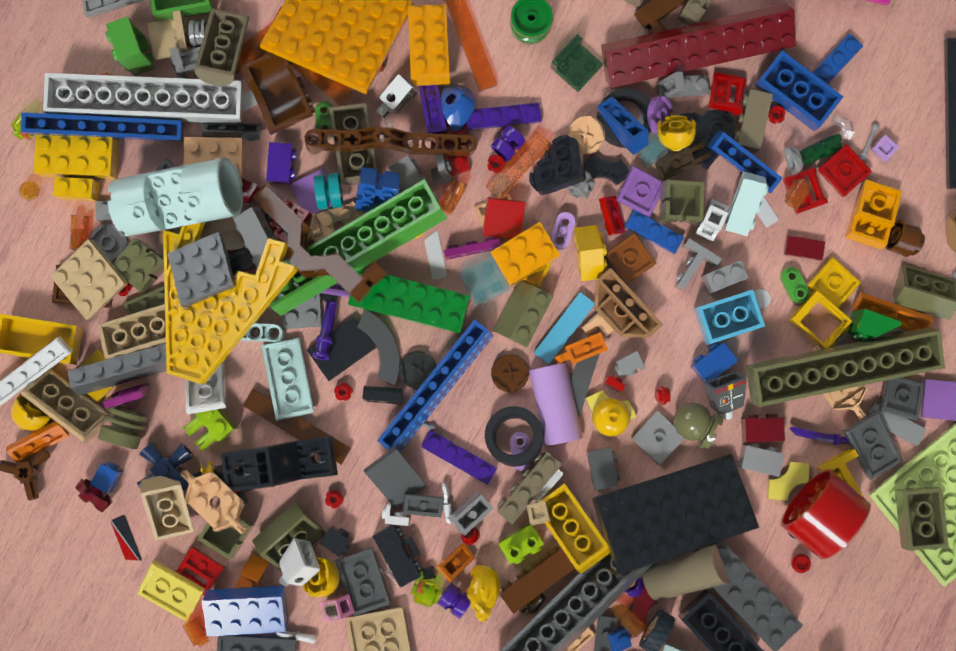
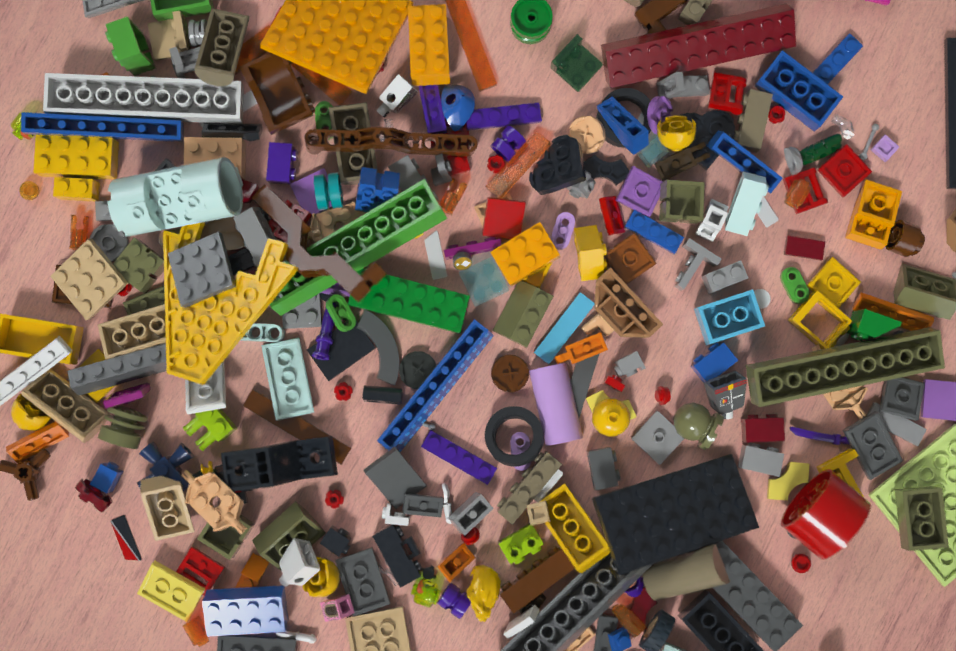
(341, 312): none -> bright green plate
(462, 261): none -> tile
(521, 622): none -> white tile

